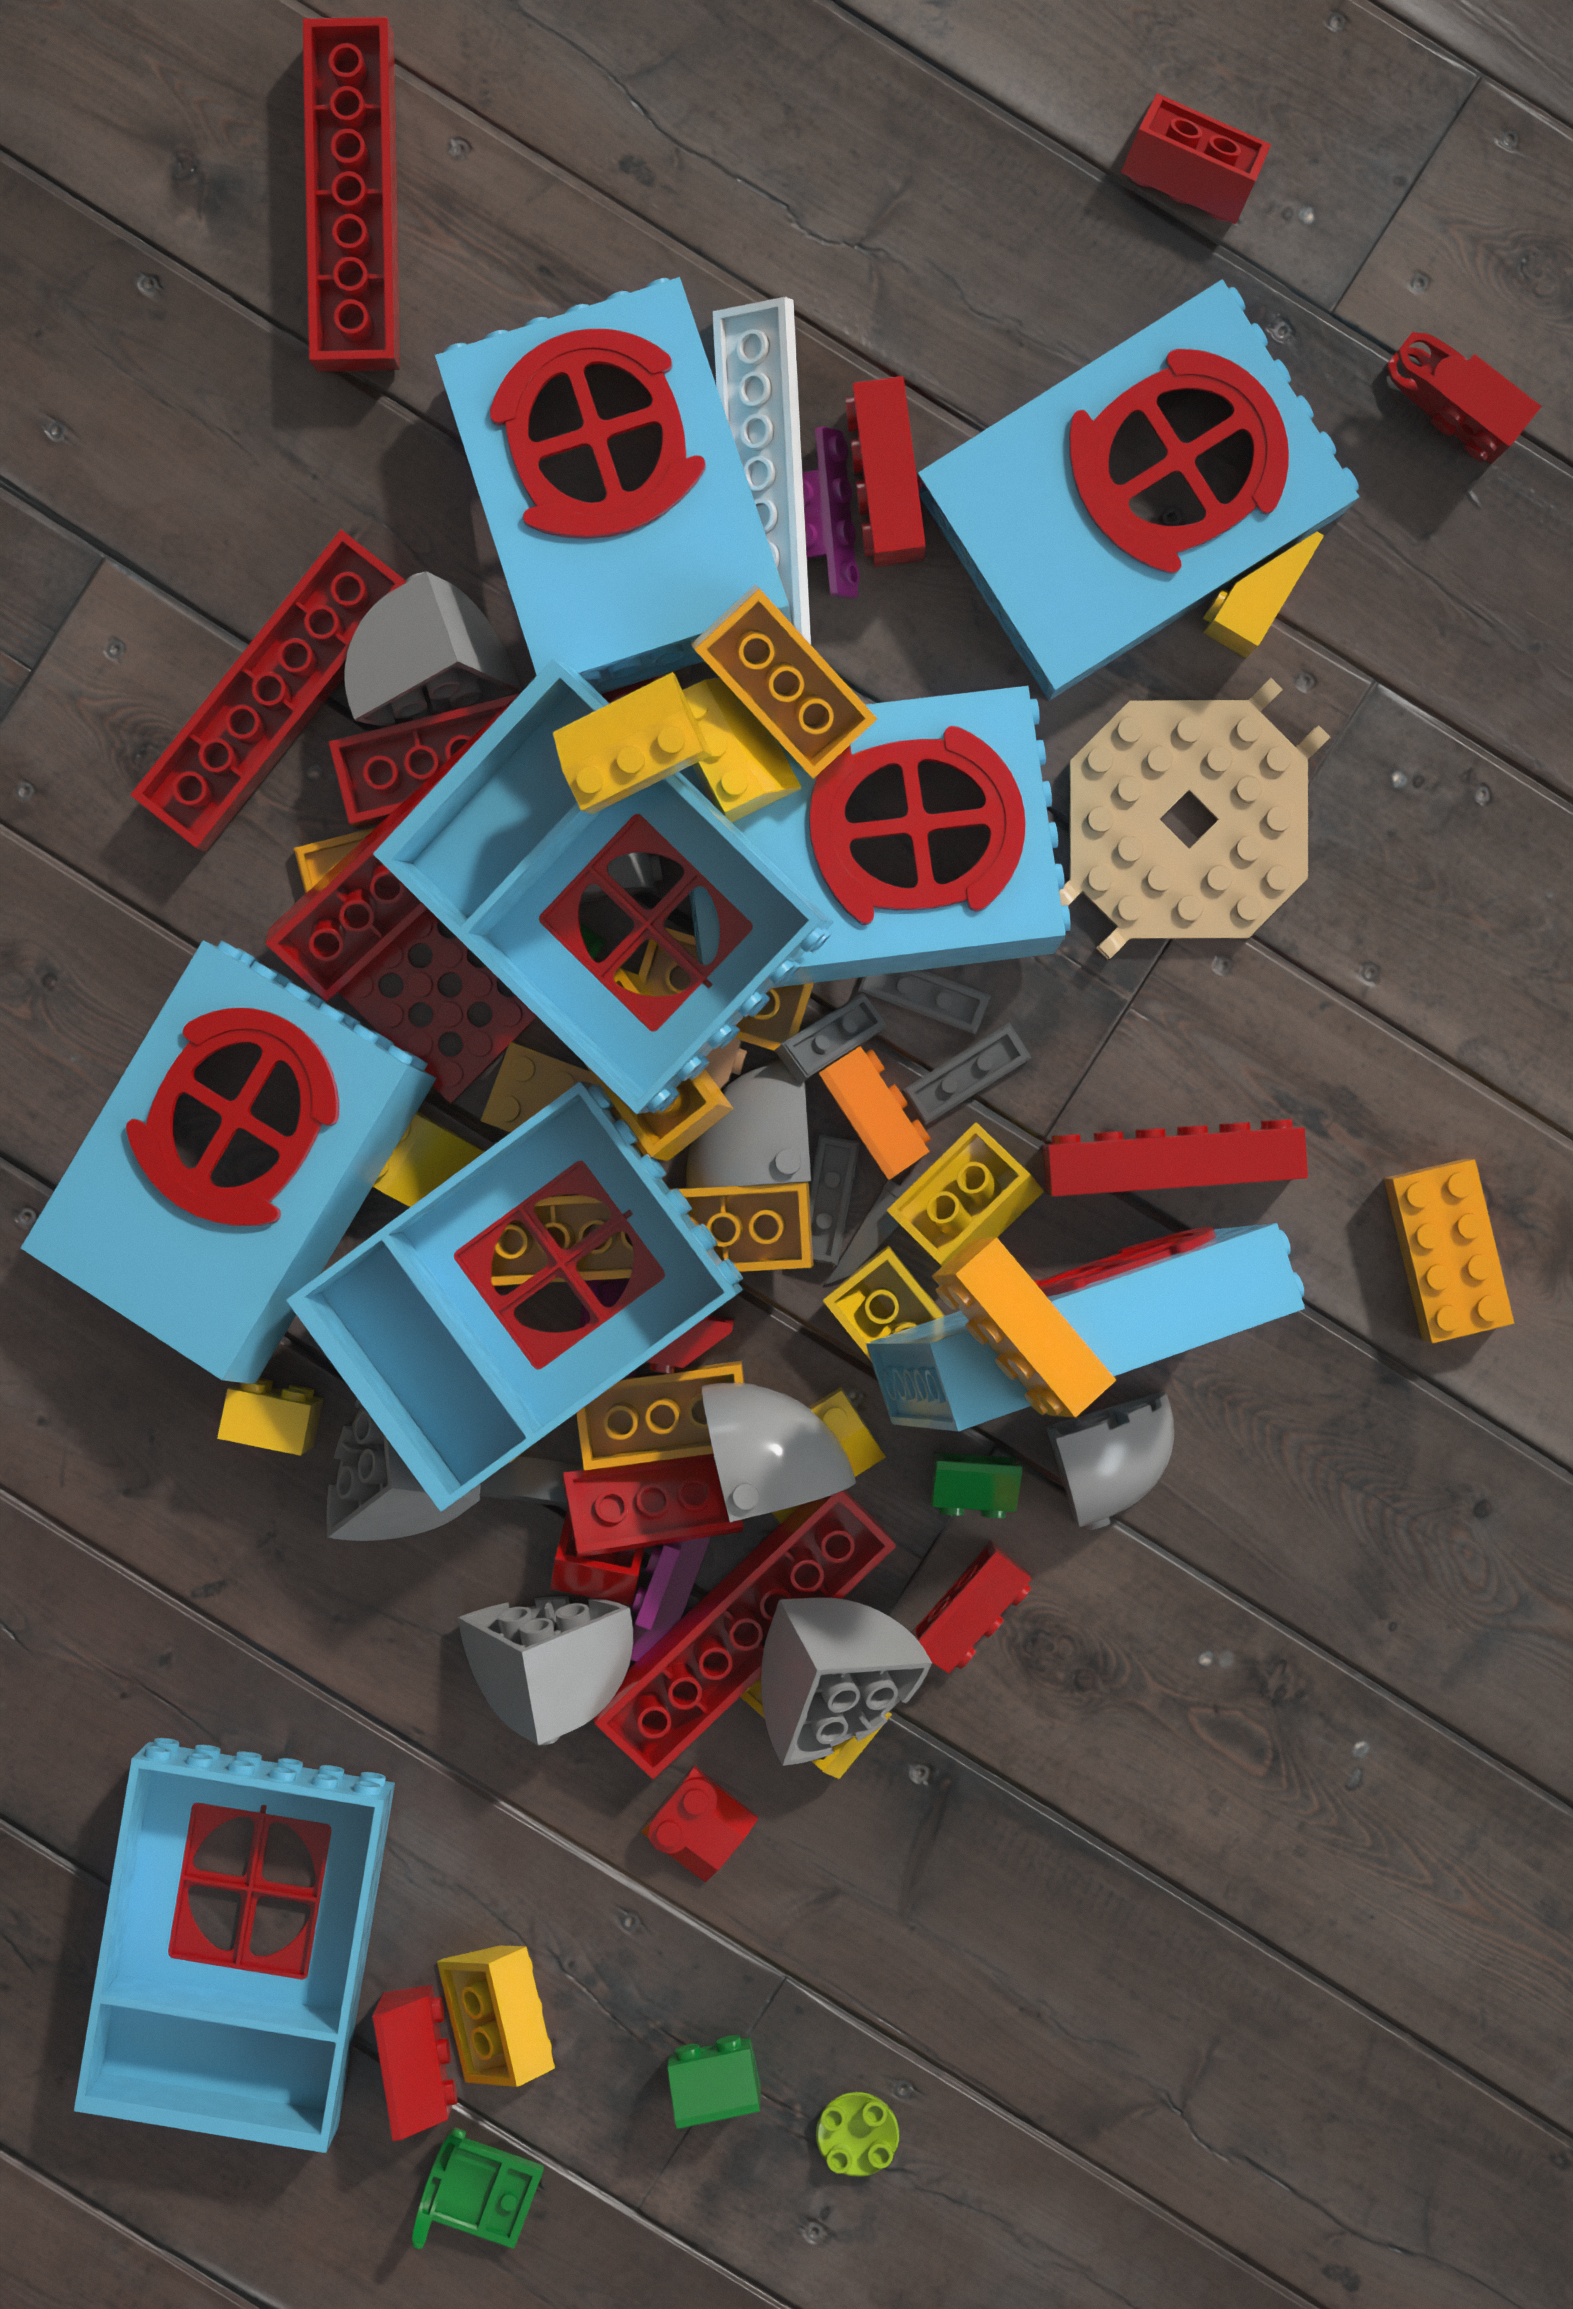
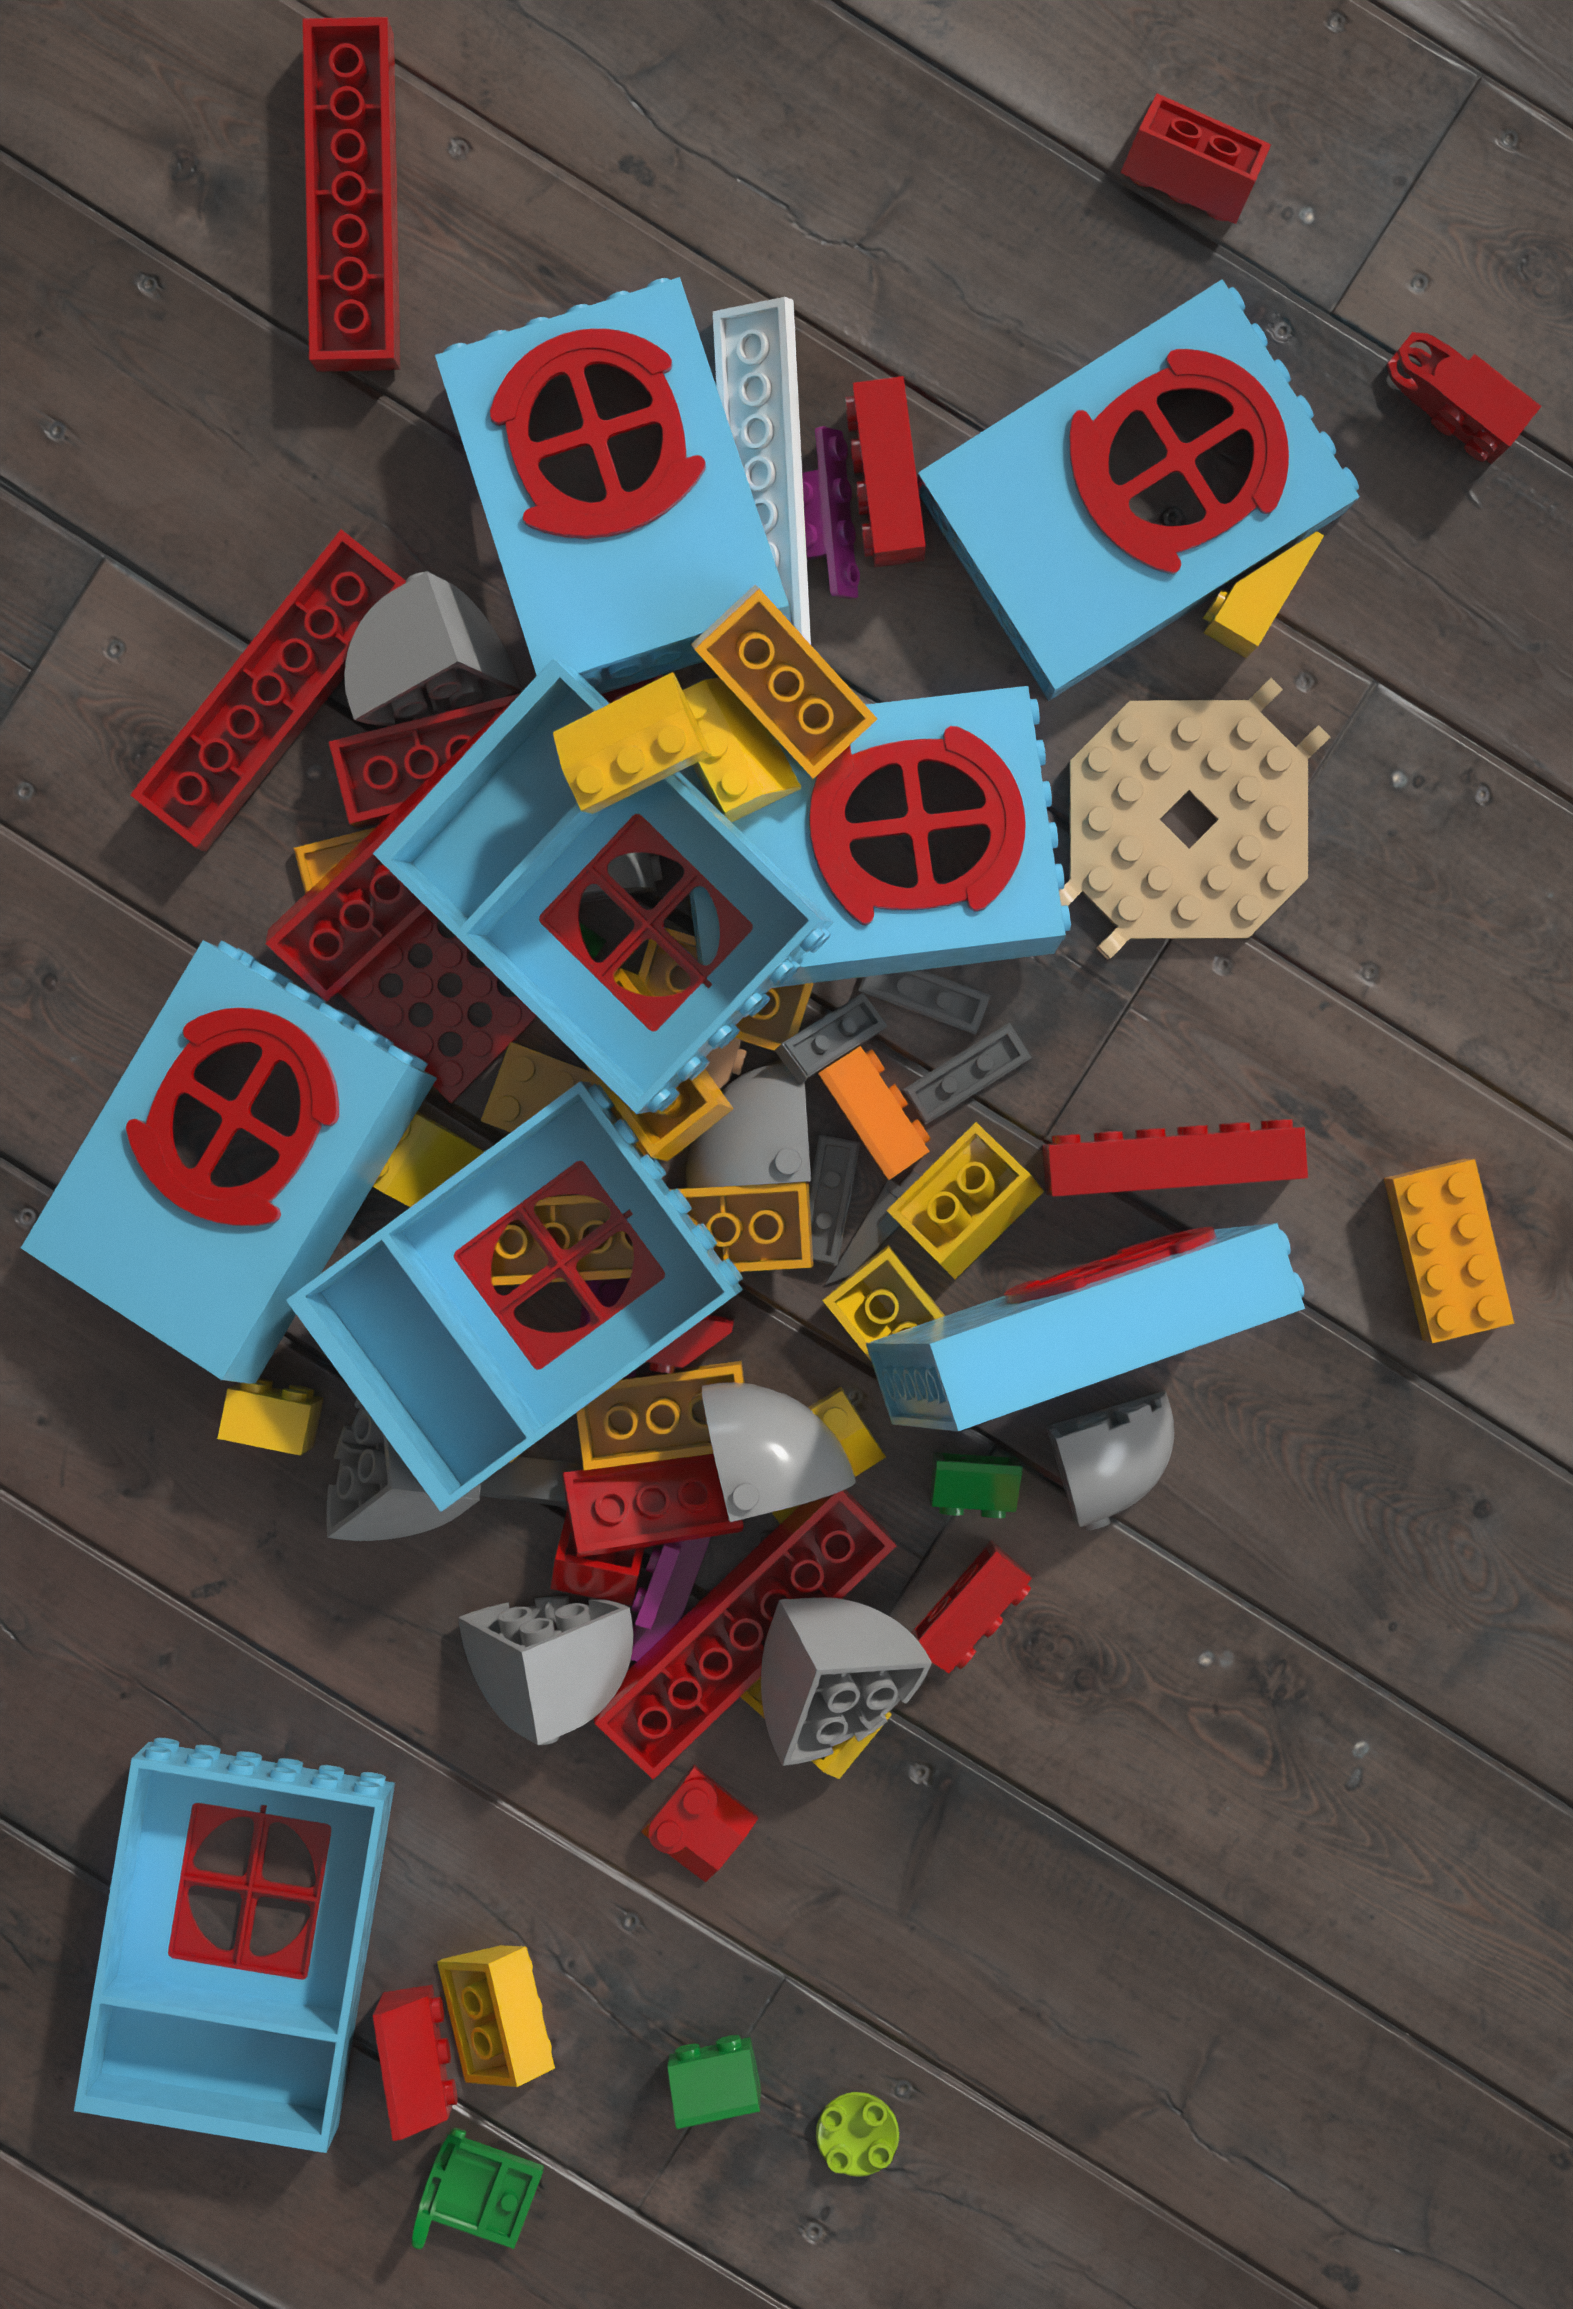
(1022, 1329): light orange brick -> none

